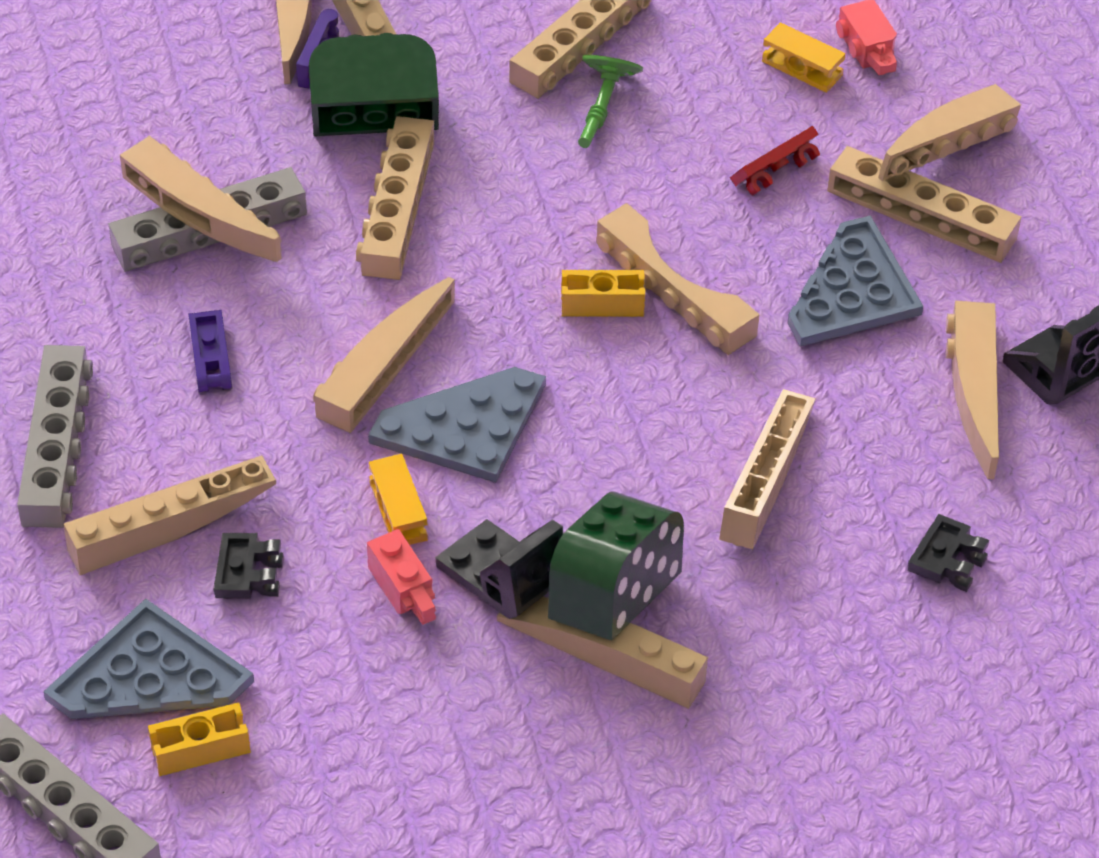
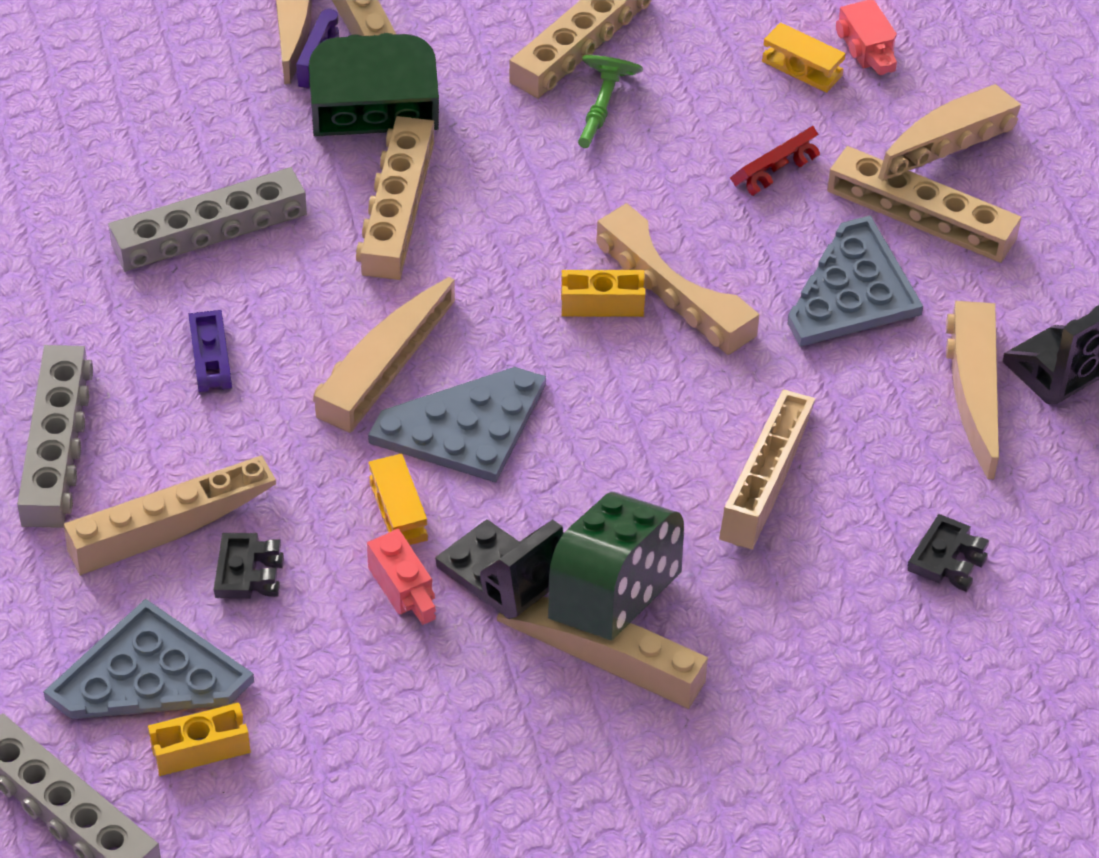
(196, 200): tan slope -> none

